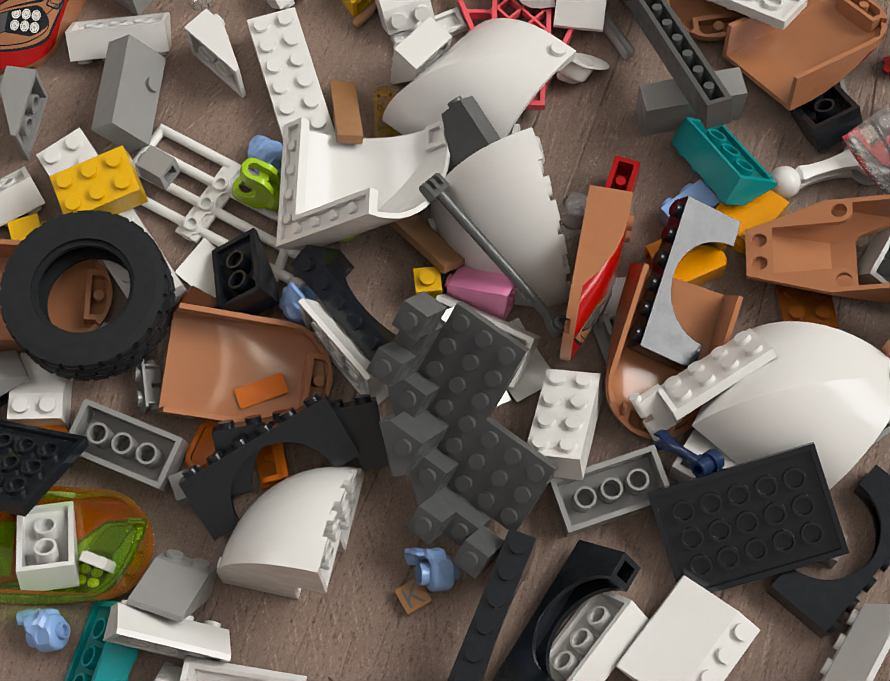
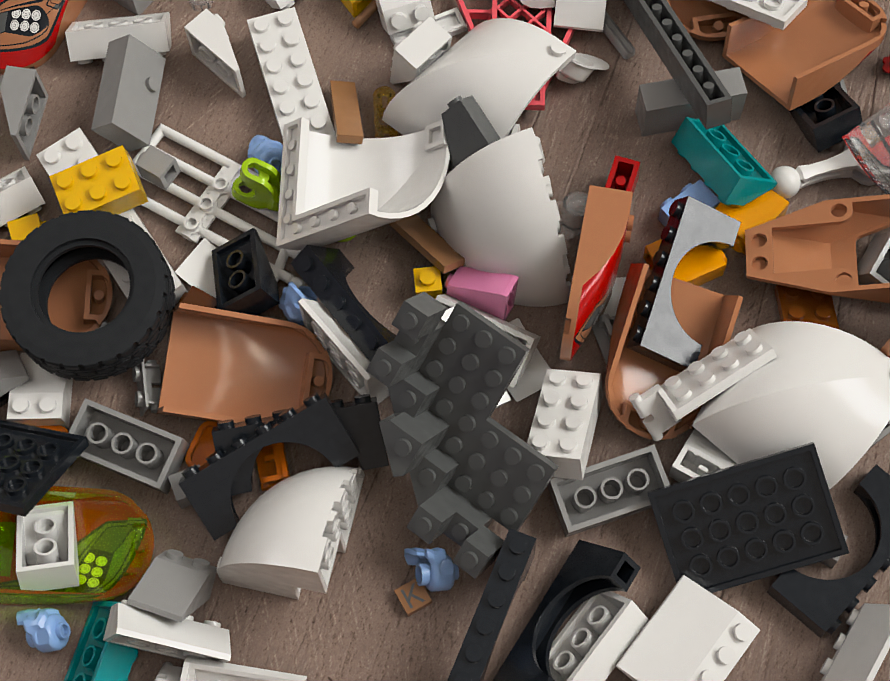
(98, 561): white tile -> none
(261, 390): orange sticker -> none
(435, 188): dark grey hinge -> none
(701, 464): dark blue brick -> none

